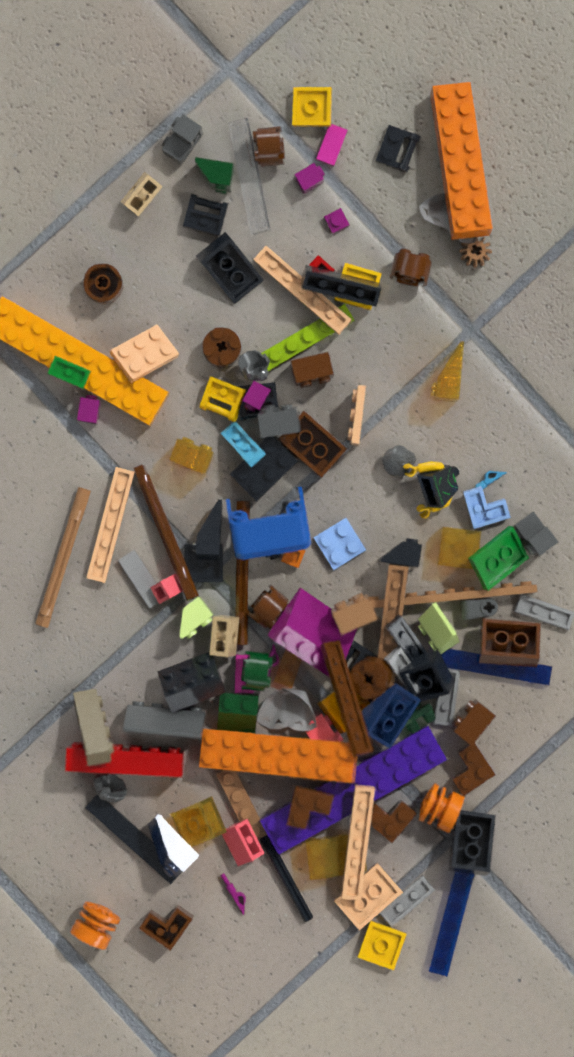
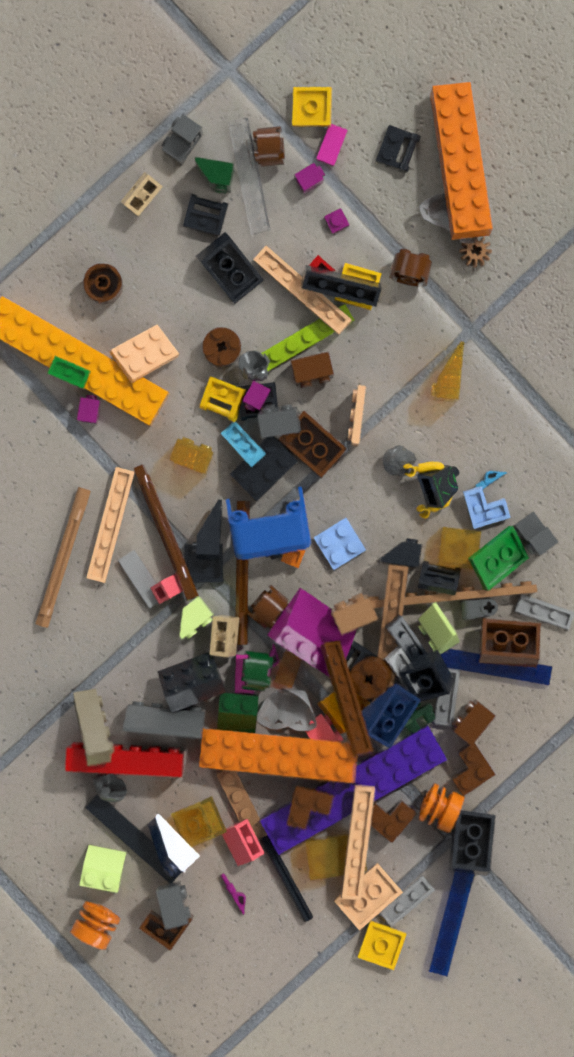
(103, 868): none -> yellowish green slope
(172, 905): none -> dark grey brick
(439, 578): none -> black plate

